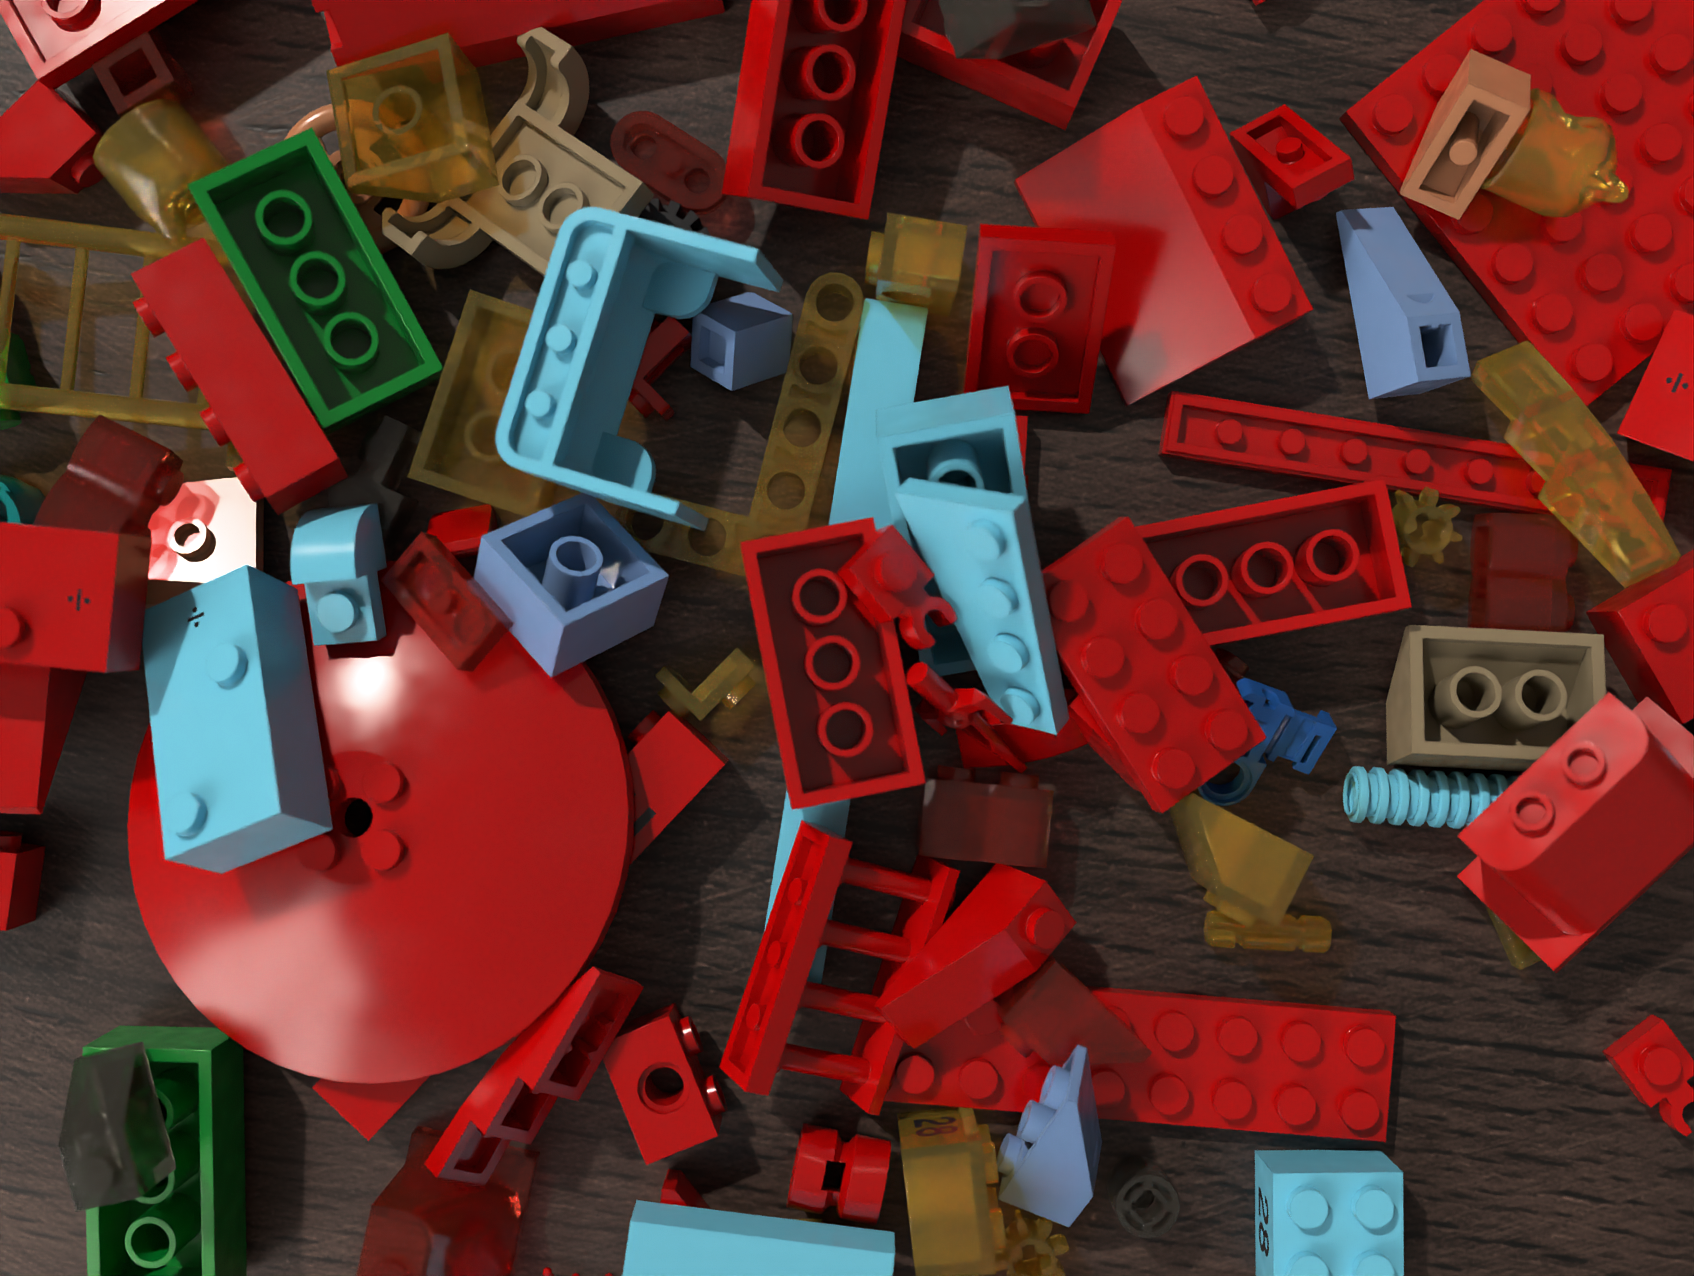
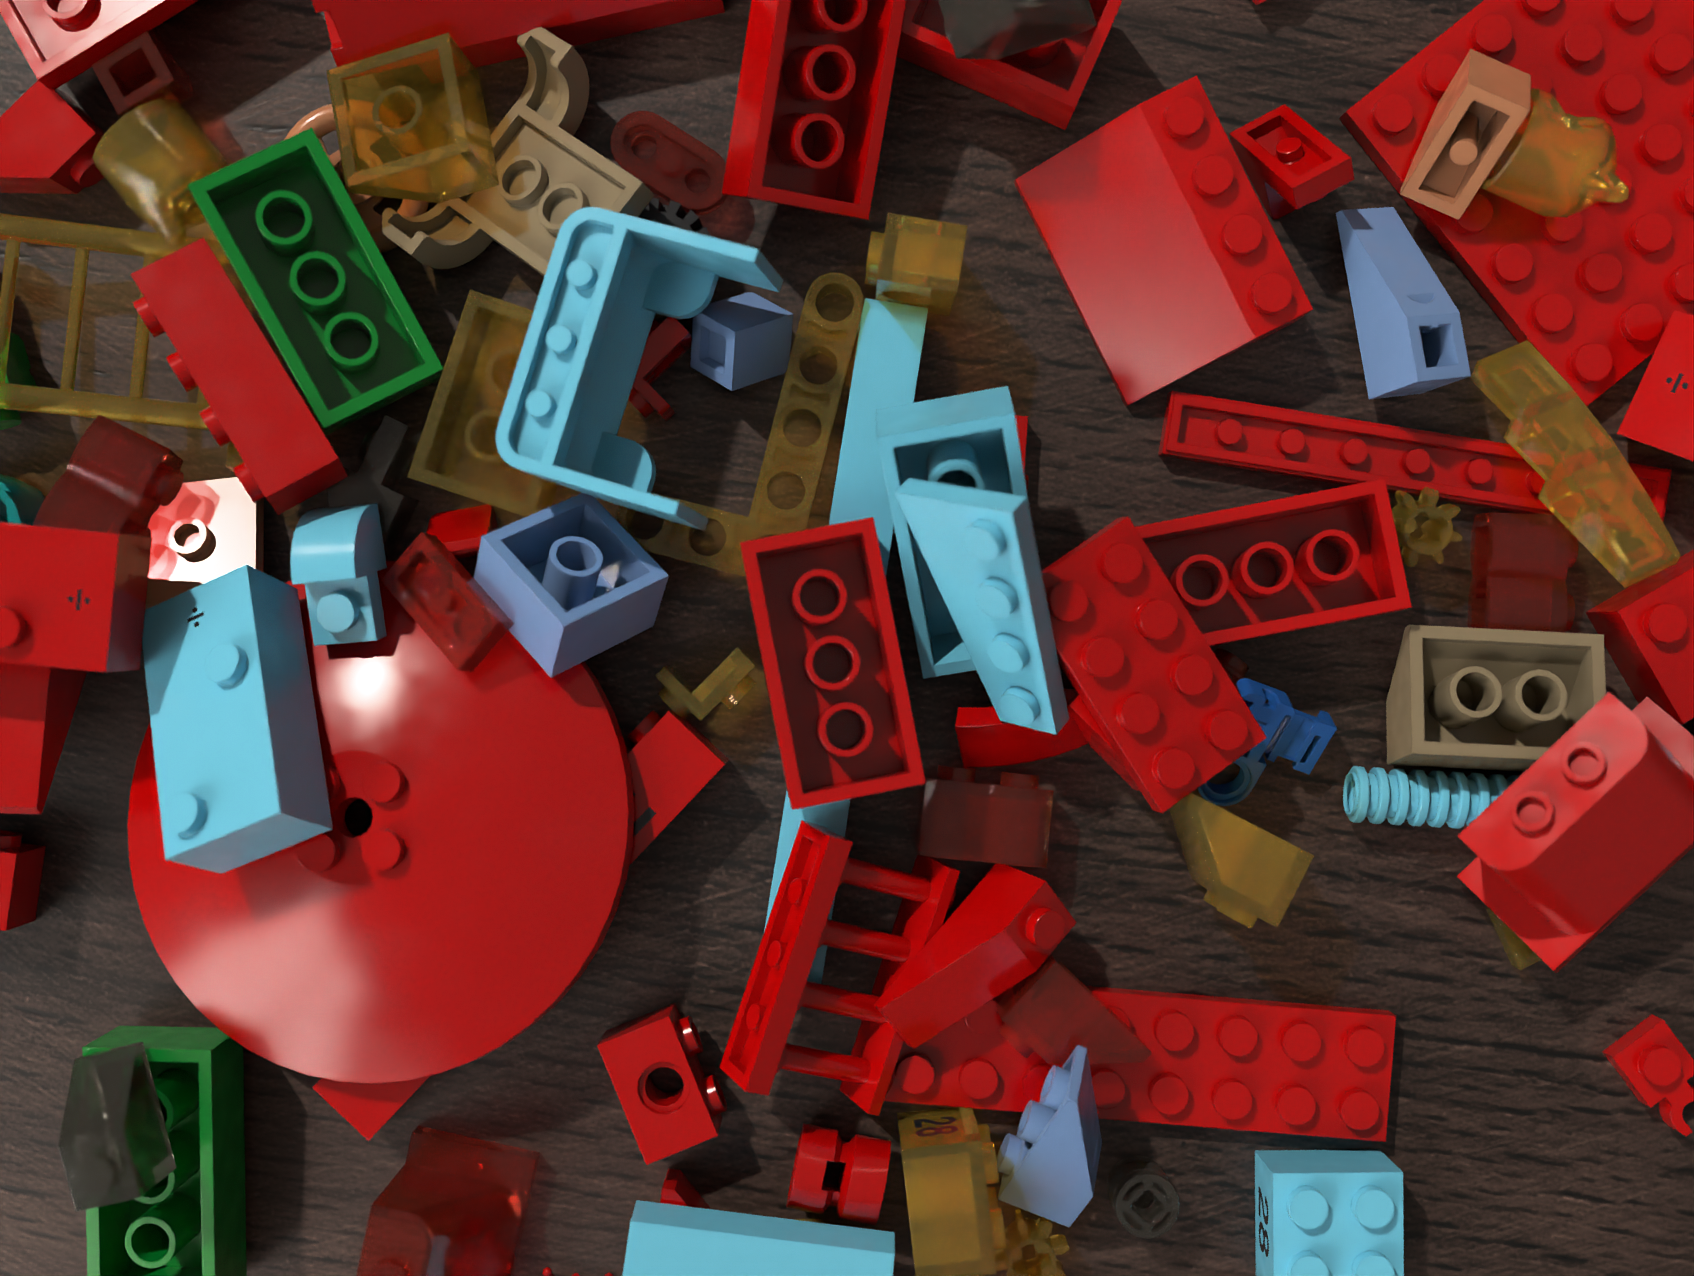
(539, 1066): red slope -> none
(890, 584): red plate -> none
(959, 710): red piece -> none
(1039, 314): red plate -> none
(1307, 933): clear yellow axle -> none

